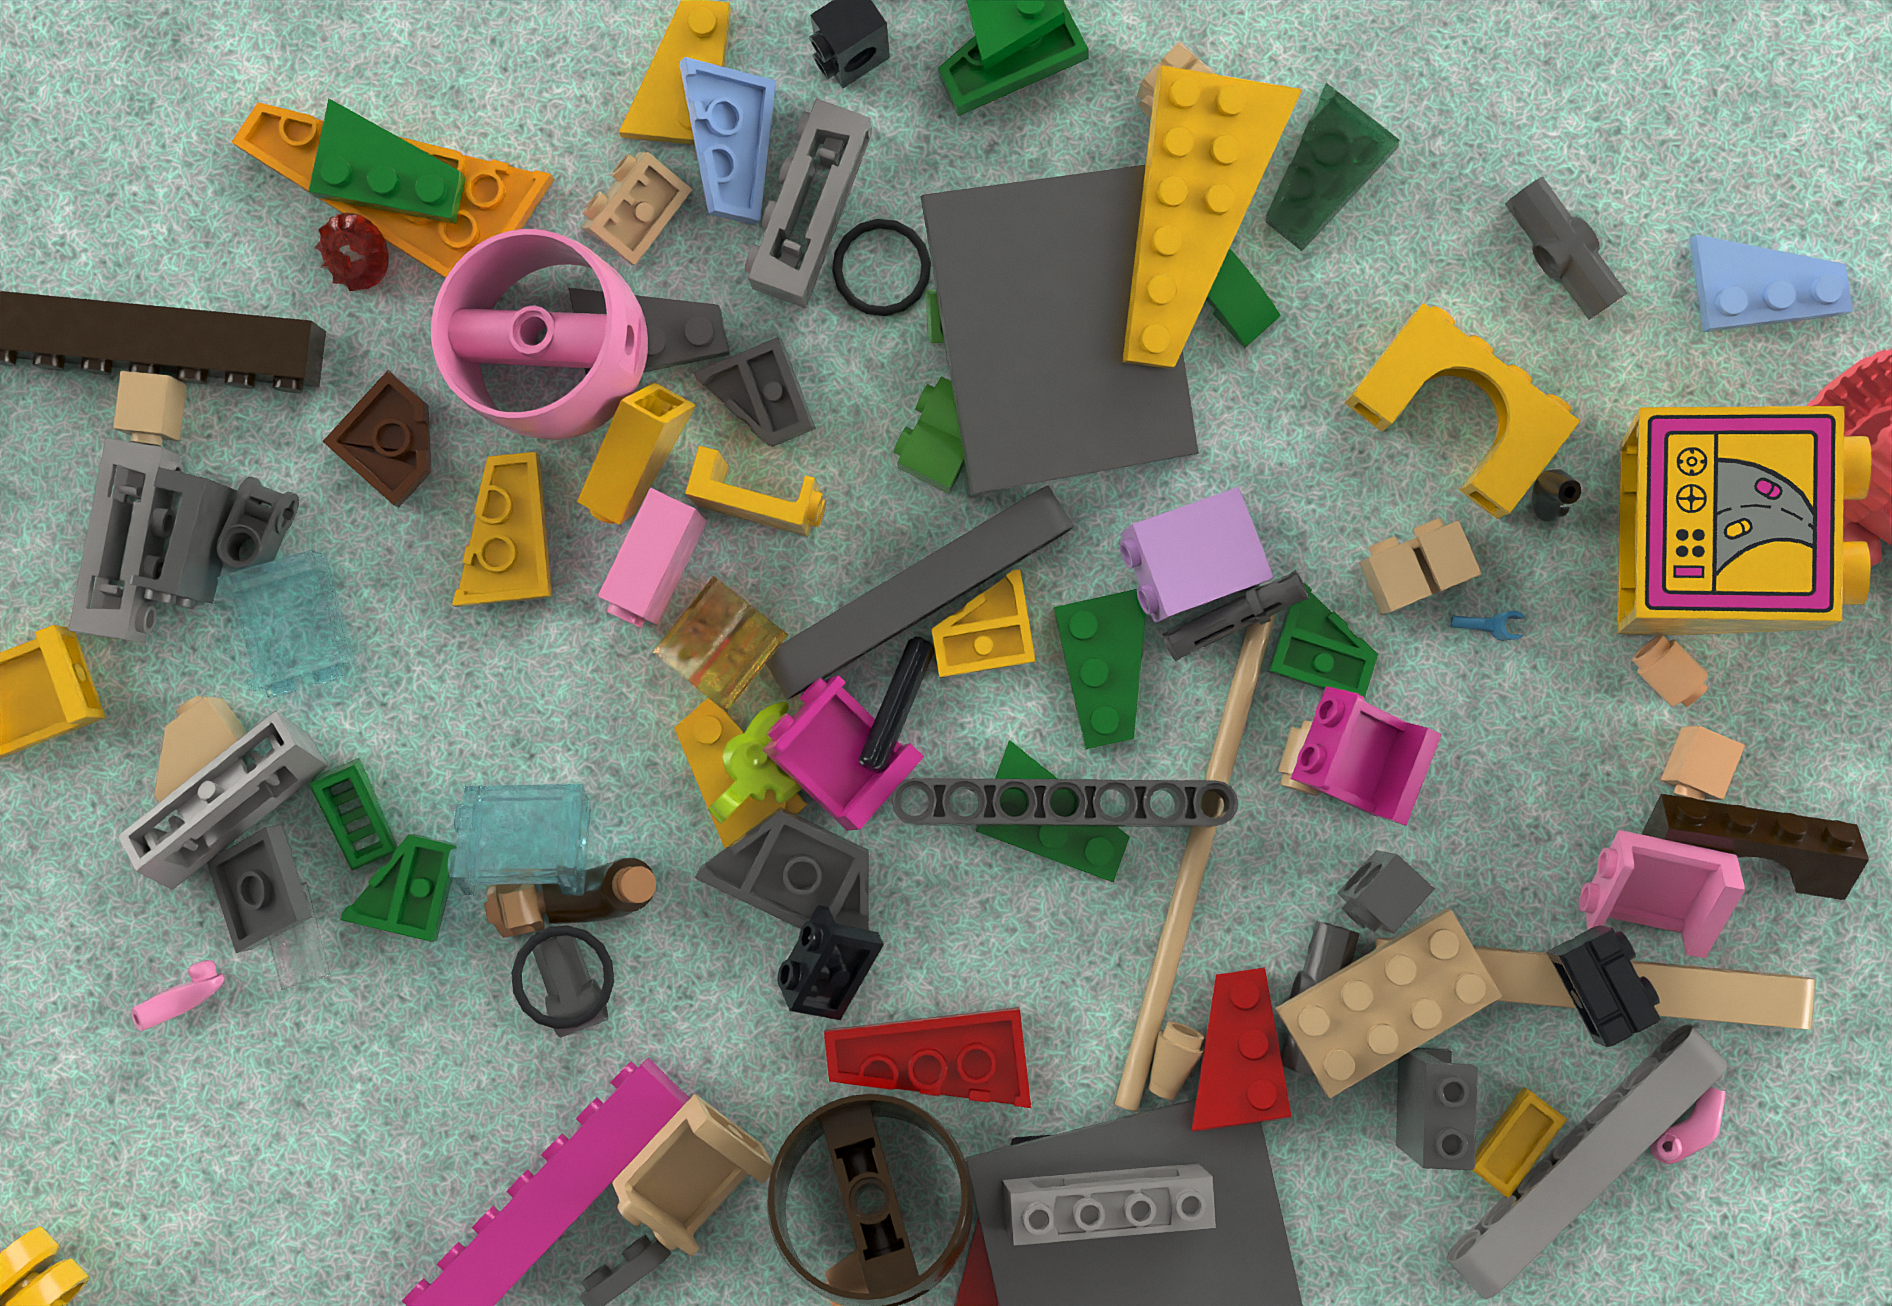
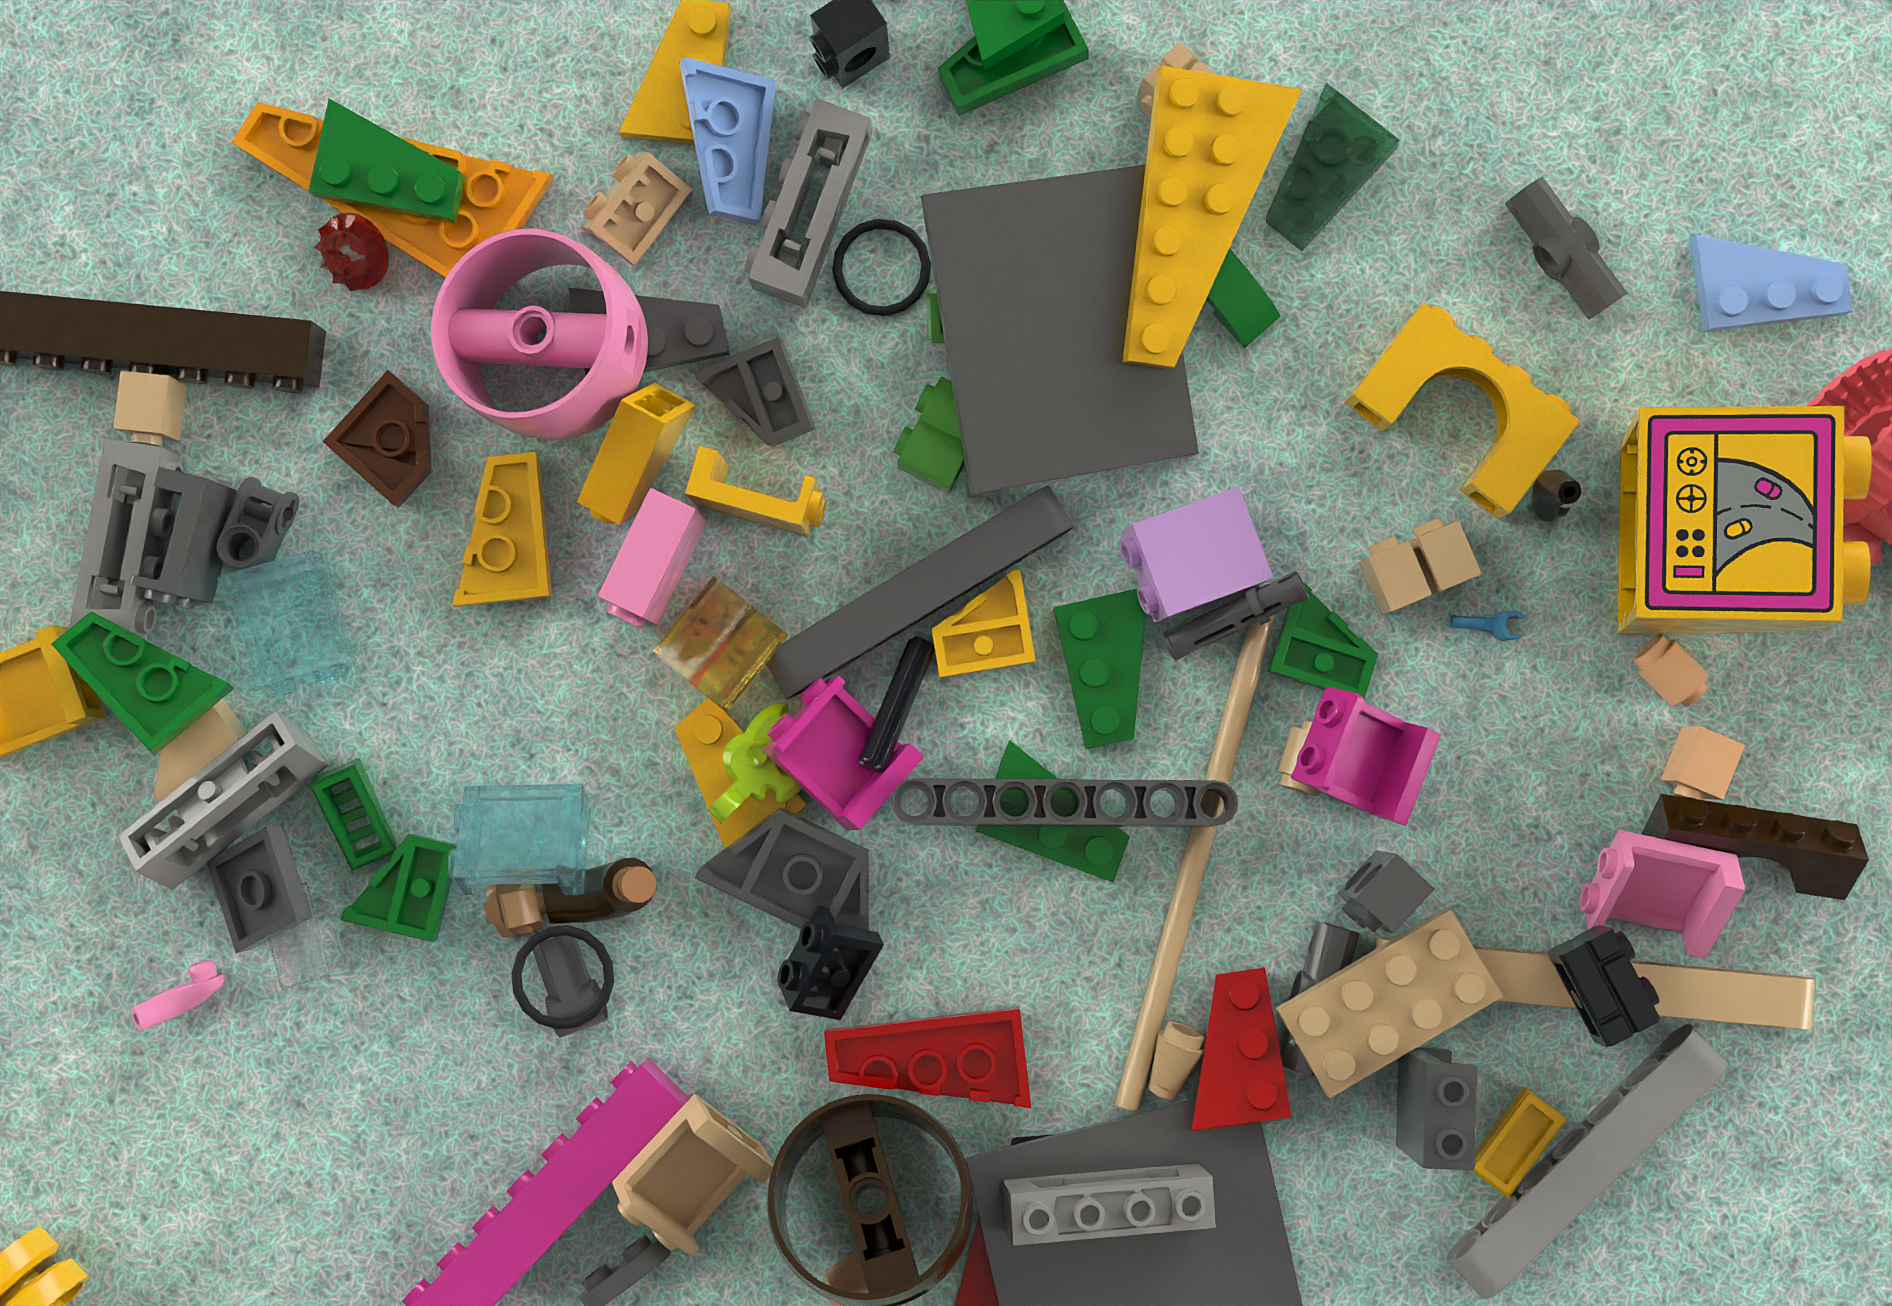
(138, 681): none -> green wing
(1693, 1133): bright pink arm -> none

